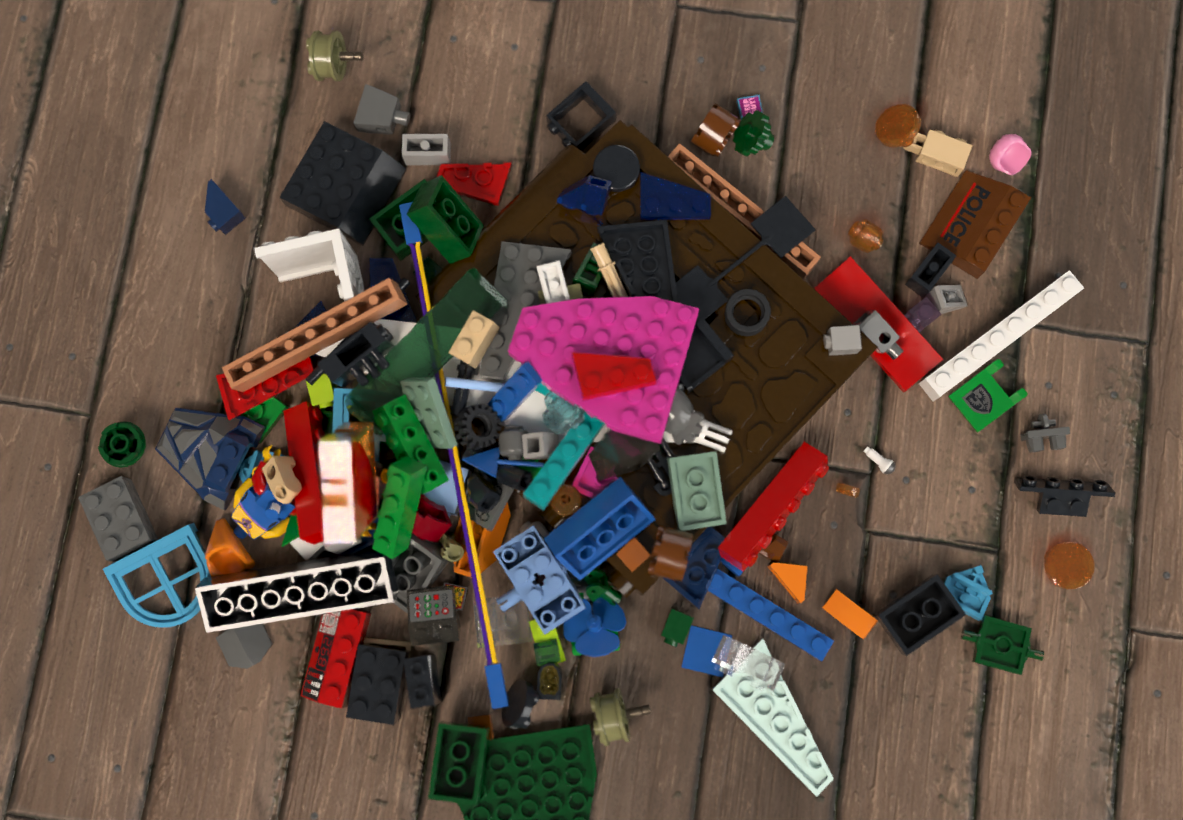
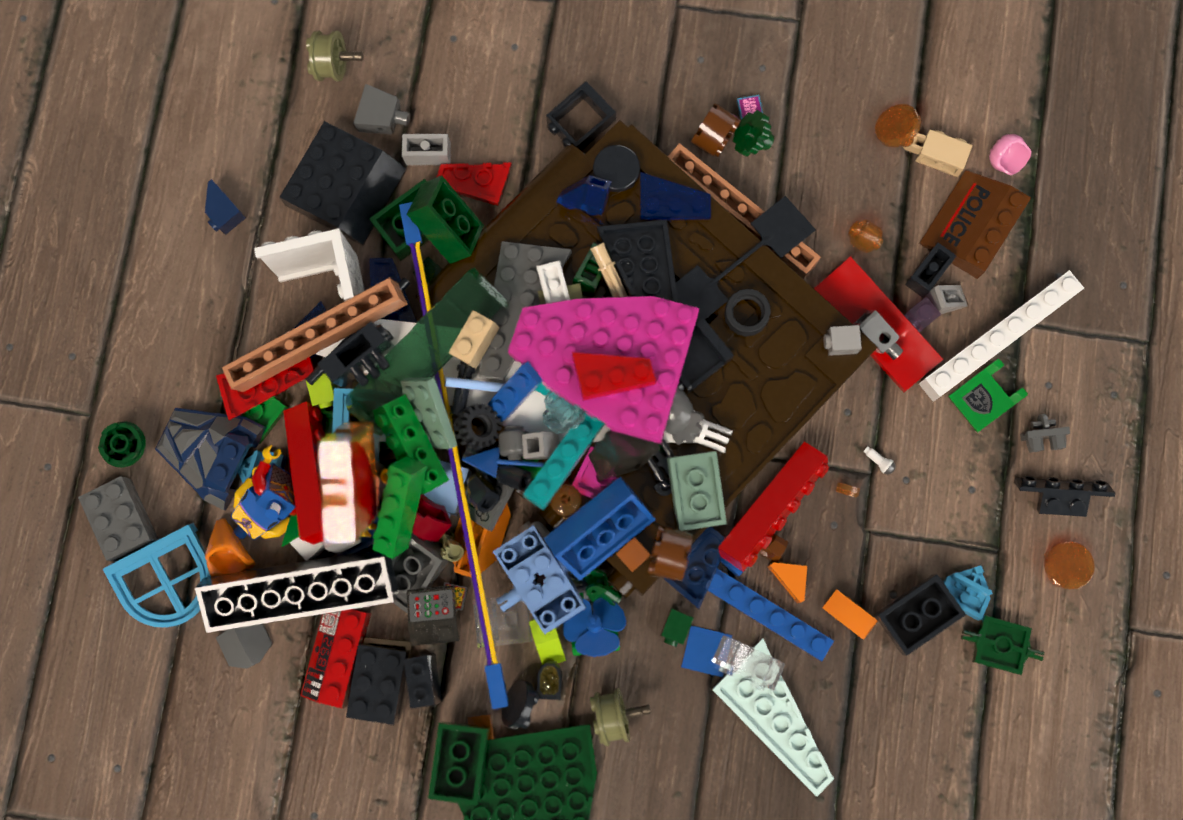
(282, 478): tan leg -> none
(546, 652): clear green tile -> none

